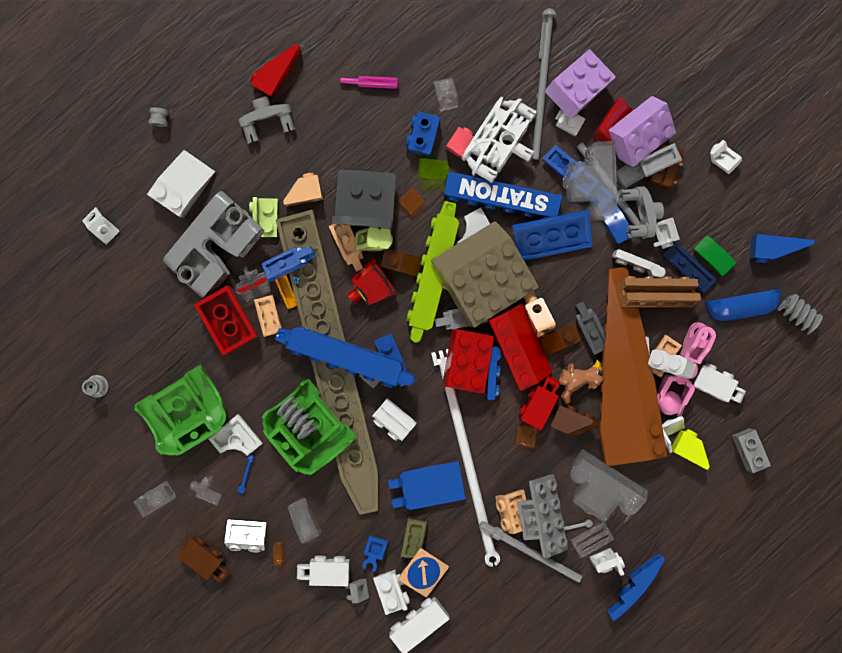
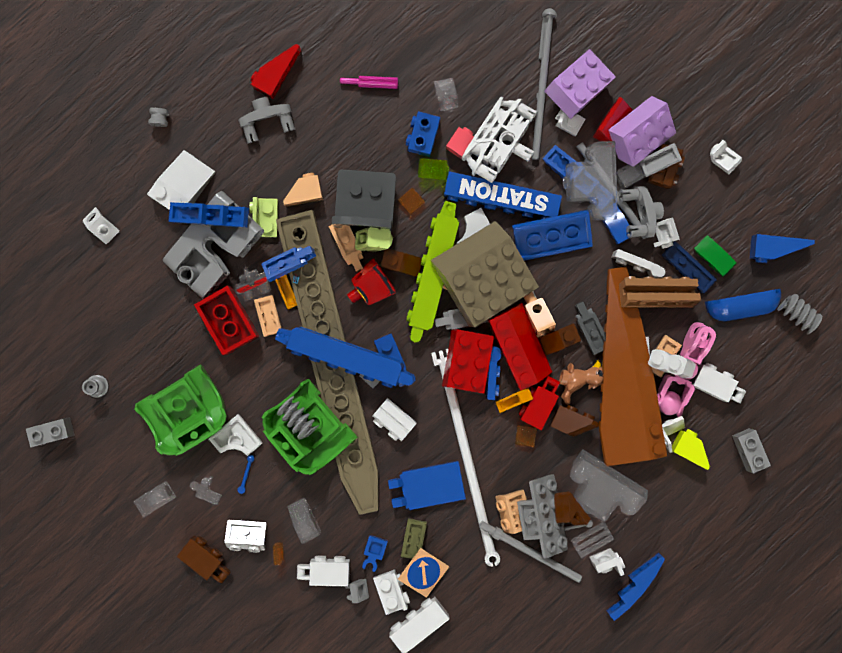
(50, 432): none -> light grey brick
(208, 214): none -> blue slope
(514, 400): none -> light orange piece
(569, 510): none -> reddish brown slope

